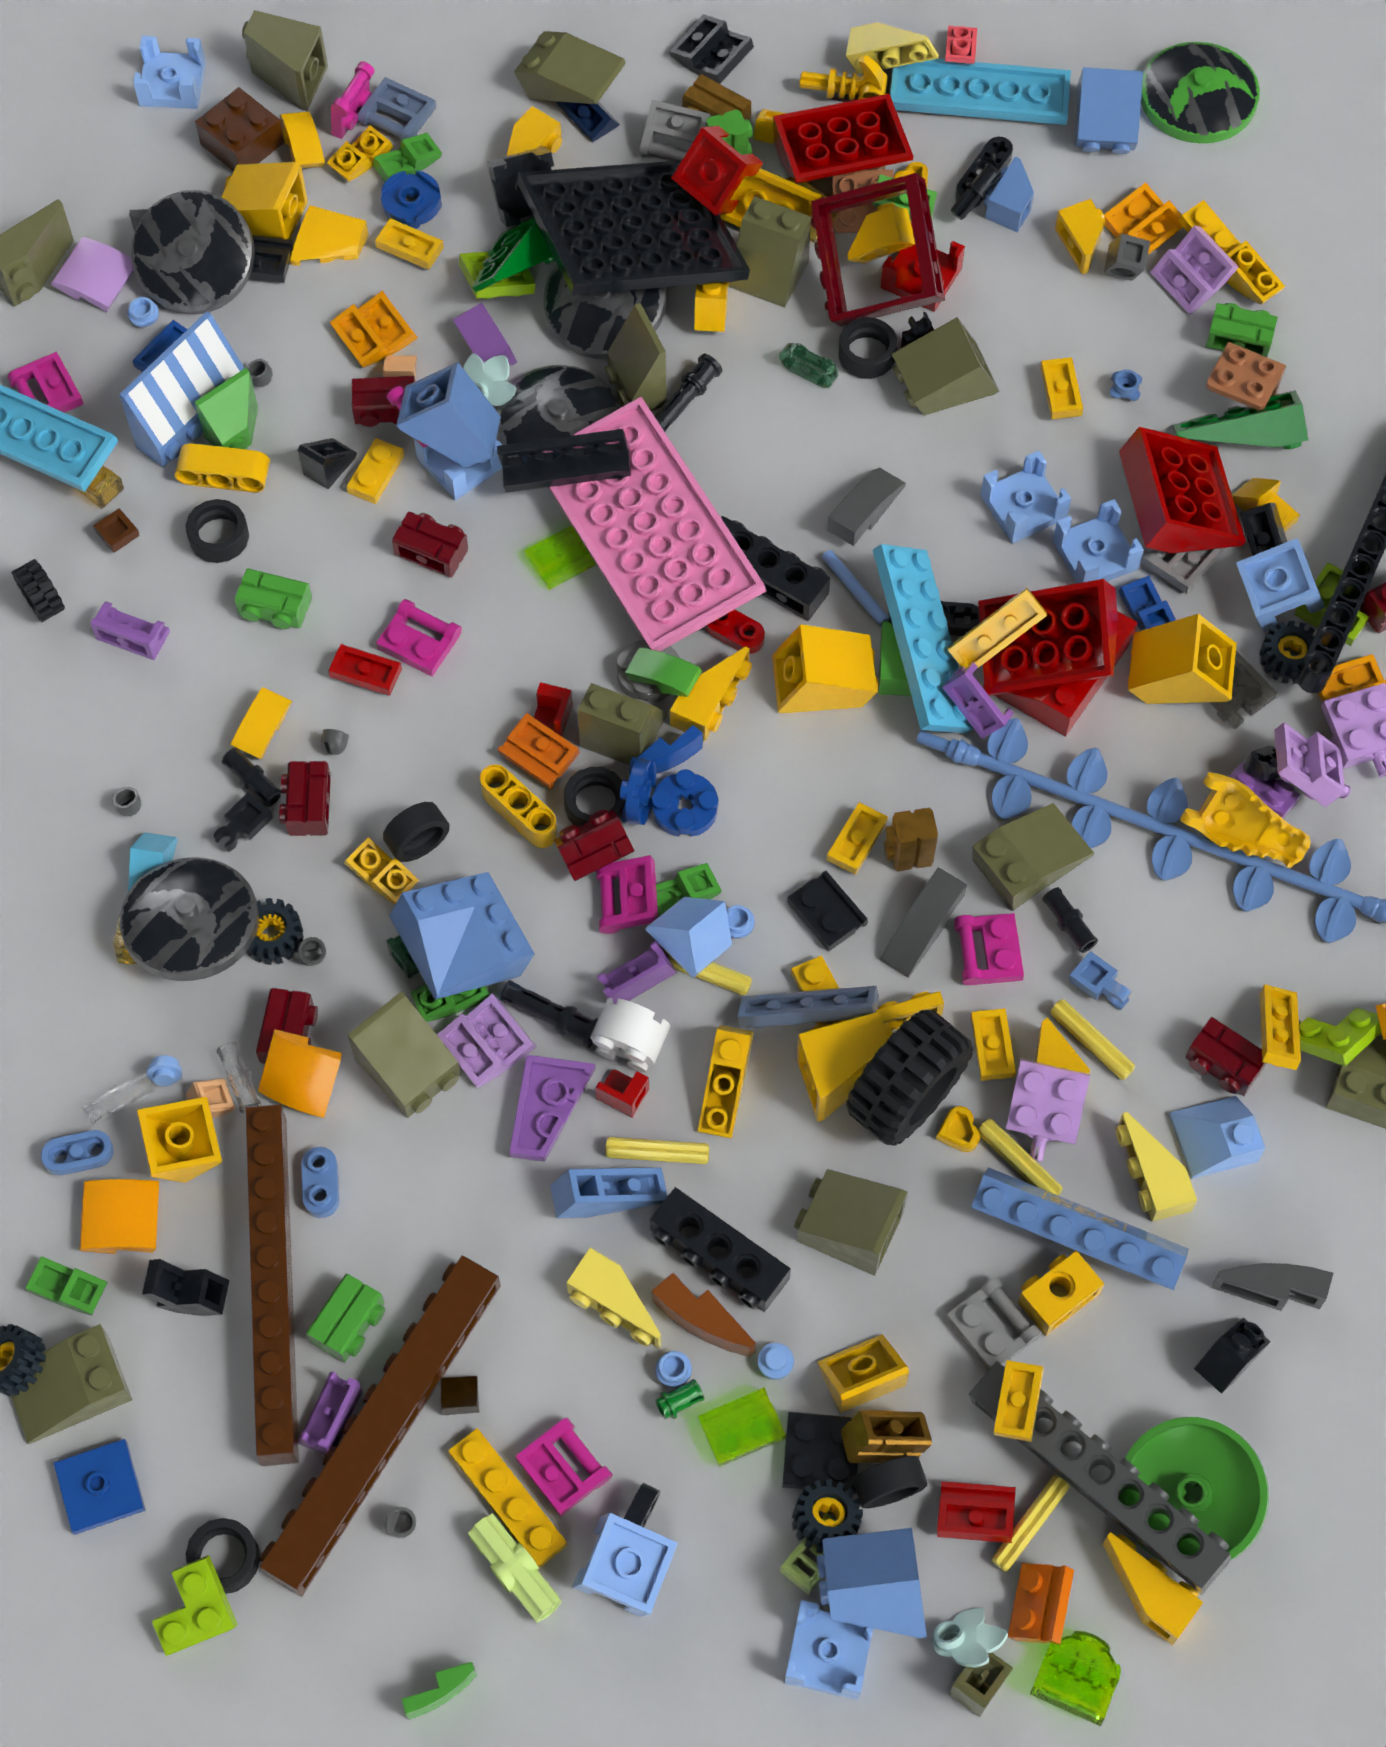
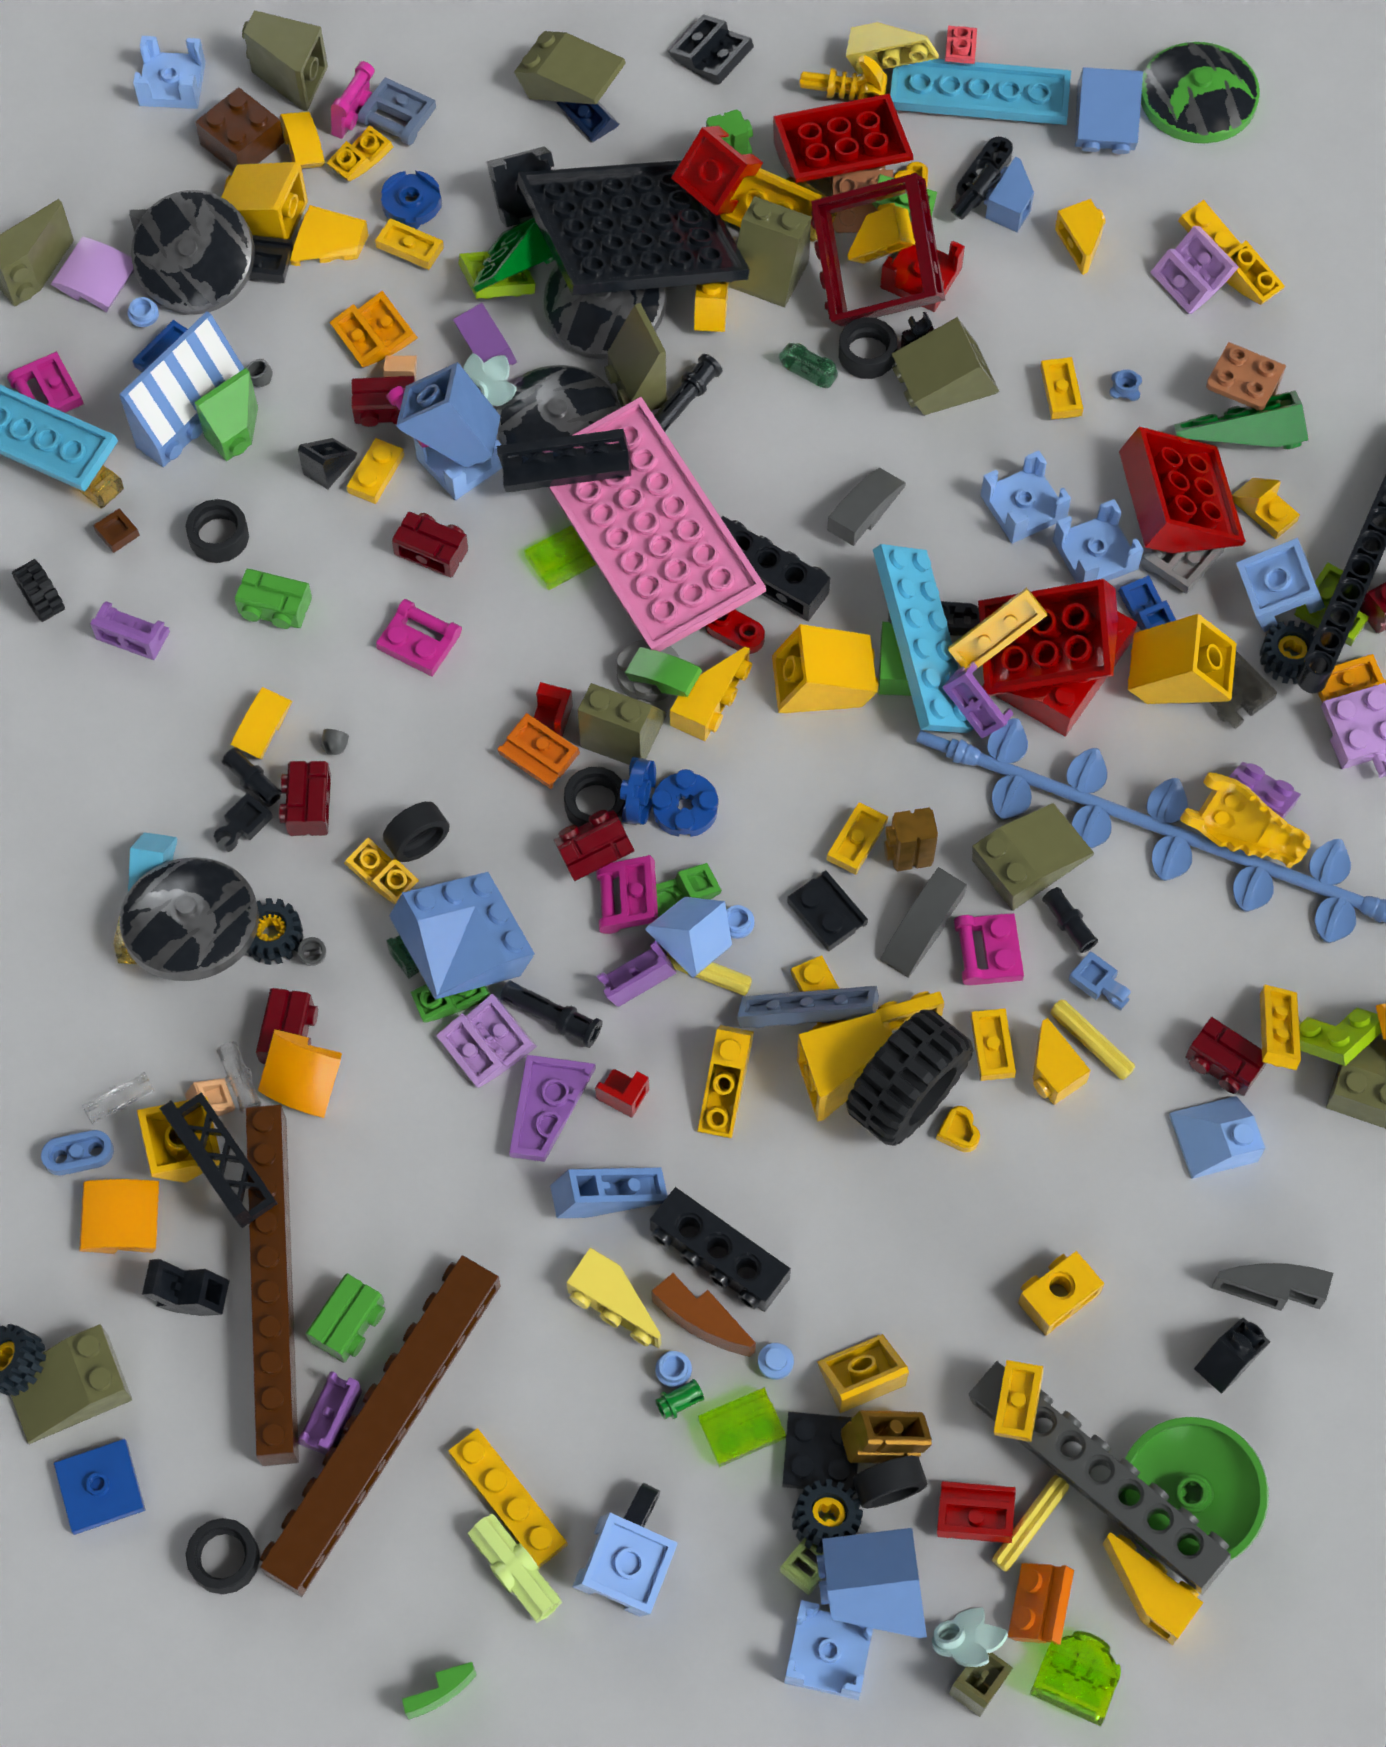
(66, 1286): bright green slope -> none
(127, 801): dark grey hinge -> none
(164, 1070): light blue plate -> none
(205, 1159): none -> black fence
(205, 1608): lime plate -> none
(222, 468): yellow beam -> none
(320, 1180): medium blue plate -> none
(365, 669): red plate -> none
(404, 1055): olive slope -> none
(408, 1525): dark grey hinge -> none
(414, 155): bright green slope -> none
(459, 1395): dark brown slope -> none
(515, 792): yellow beam -> none
(535, 131): yellow slope -> none
(554, 1474): dark pink plate -> none
(629, 1033): white brick -> none
(657, 1150): light yellow axle -> none
(670, 122): light grey plate -> none
(672, 755): blue slope -> none
(715, 98): pearl gold brick -> none
(764, 125): yellow slope -> none
(851, 1219): olive slope -> none
(855, 587): light blue bar -> none
(984, 1332): light grey plate -> none
(1018, 1157): light yellow axle -> none
(1047, 1104): lavender plate -> none
(1080, 1228): medium blue brick -> none
(1127, 257): dark grey brick -> none
(1144, 217): light orange slope -> none
(1161, 1177): light yellow slope -> none
(1241, 327): bright green brick -> none
(1262, 764): black beam -> none
(1263, 528): black slope -> none
(1310, 764): lavender plate -> none

